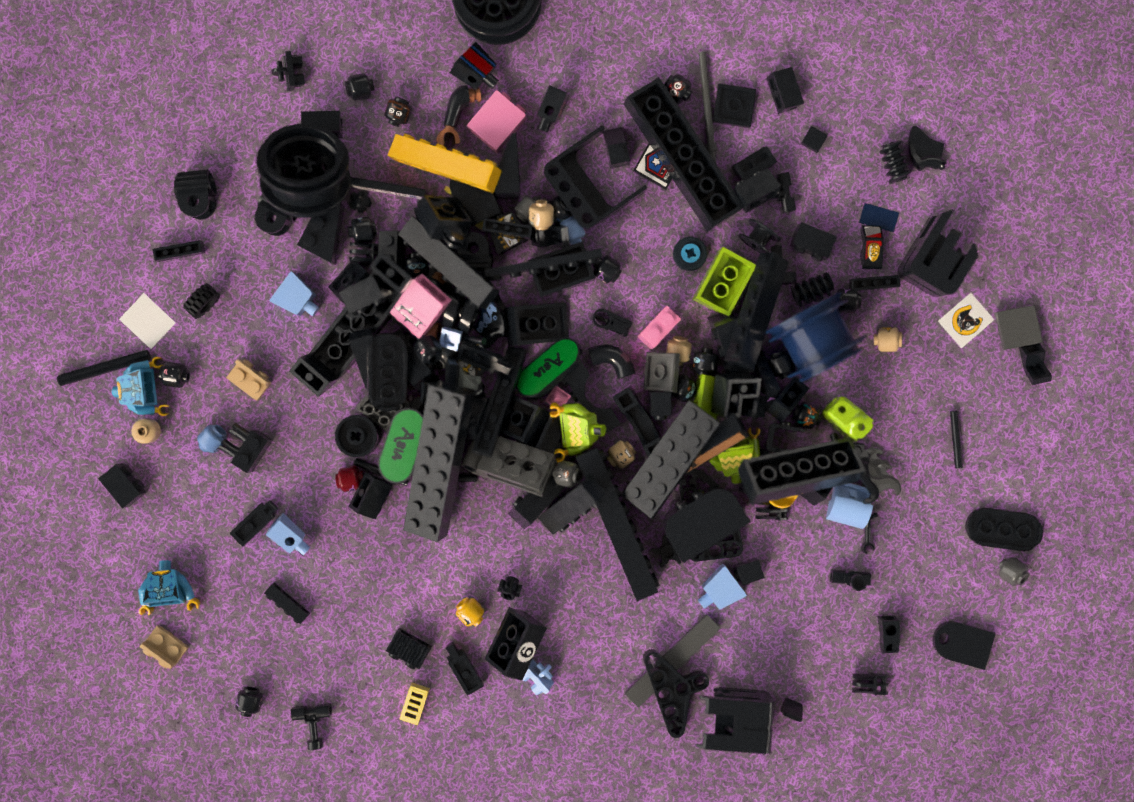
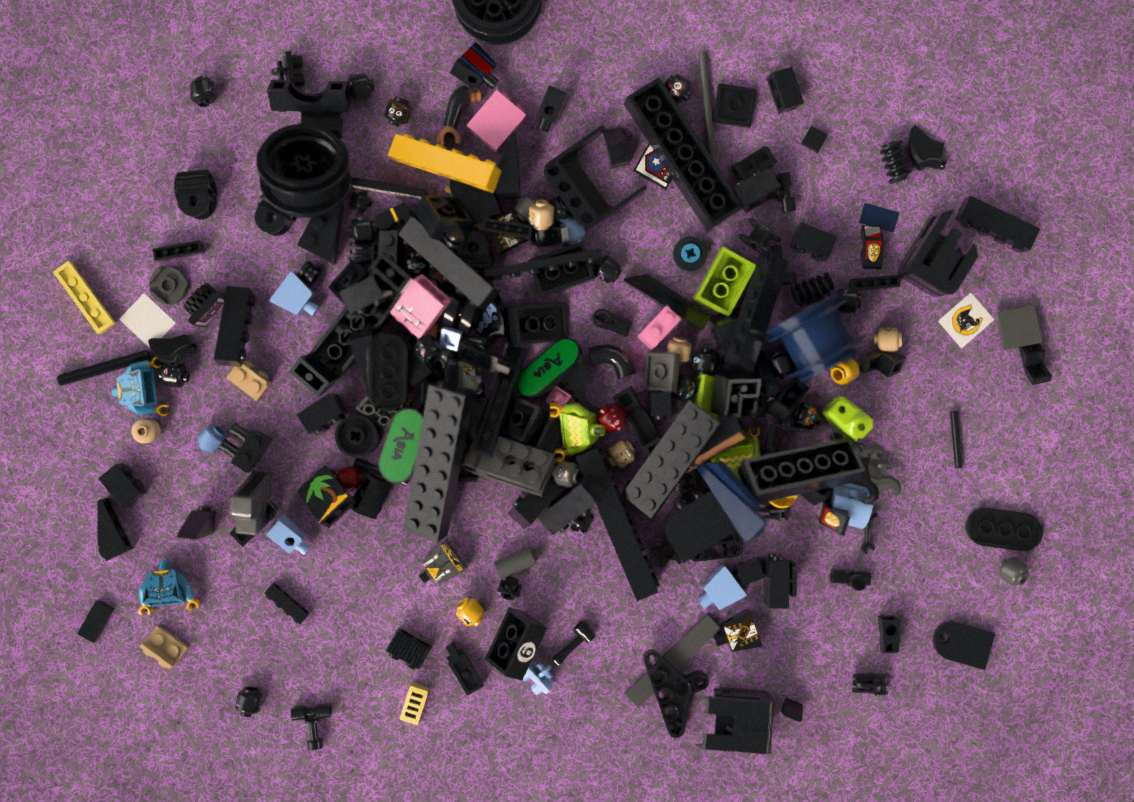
(84, 297): none -> light yellow plate
(95, 621): none -> black tile
(110, 533): none -> black slope
(168, 285): none -> dark grey tile
(172, 350): none -> black arm
(198, 524): none -> black slope
(203, 91): none -> black head
(207, 310): none -> tile
(234, 326): none -> black brick
(250, 502): none -> dark grey brick
(286, 97): none -> black arch
(309, 272): none -> black wheel
(322, 413): none -> black brick
(326, 497): none -> black panel
(388, 219): none -> black leg
(442, 564): none -> torso
(516, 562): none -> dark grey brick
(582, 524): none -> black plant
(584, 633): none -> black brick
(612, 417): none -> dark red head
(666, 297): none -> black wedge
(734, 498): none -> dark blue wedge
(739, 632): none -> torso
(779, 581): none -> black brick
(832, 517): none -> slope
(845, 371): none -> yellow head
(885, 362): none -> black slope
(997, 224): none -> black brick

